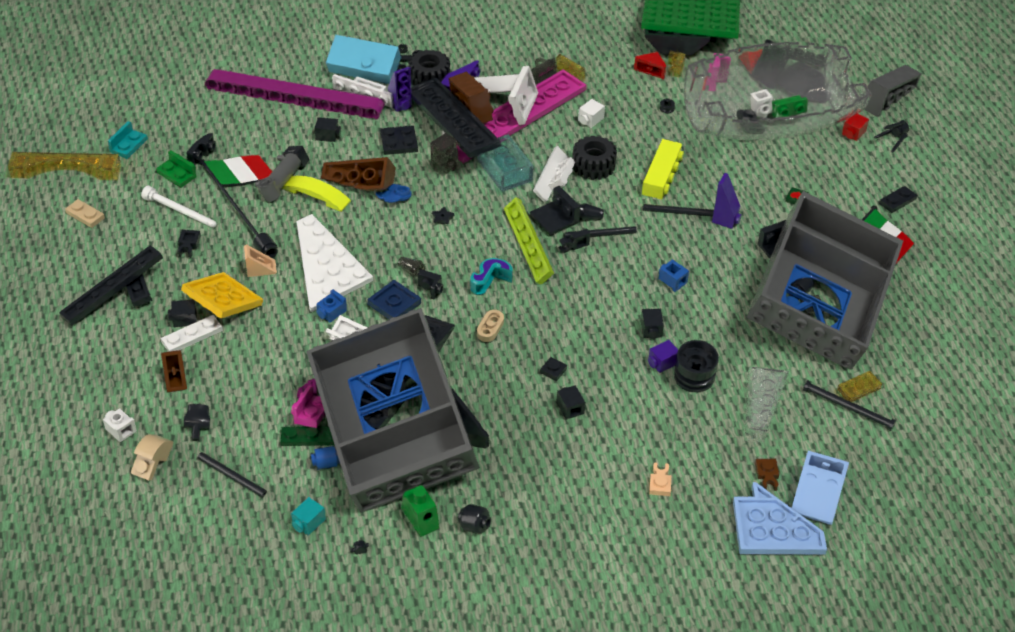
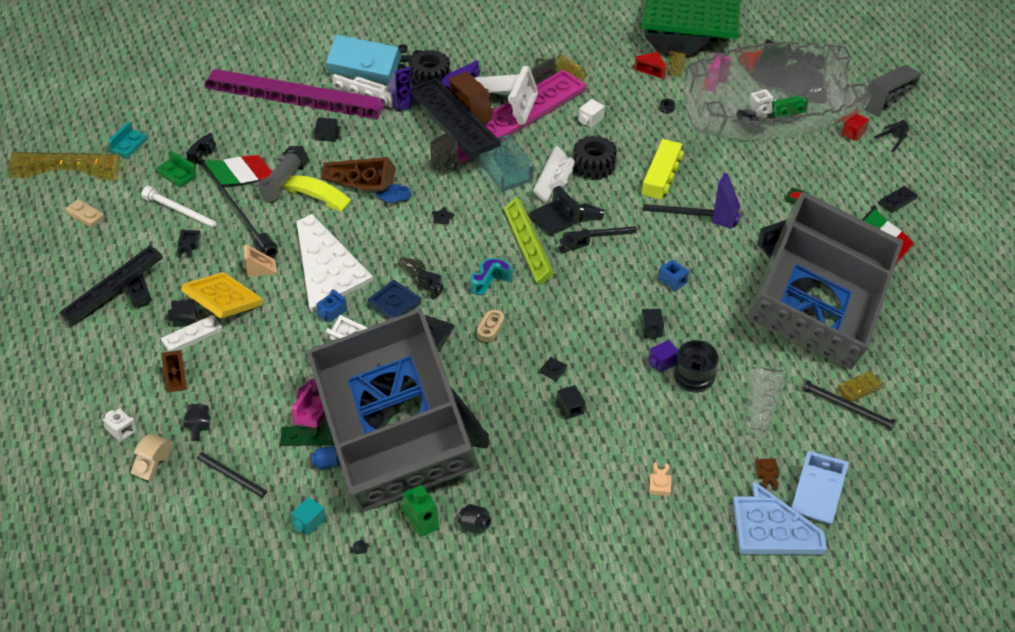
(398, 140): black plate -> none

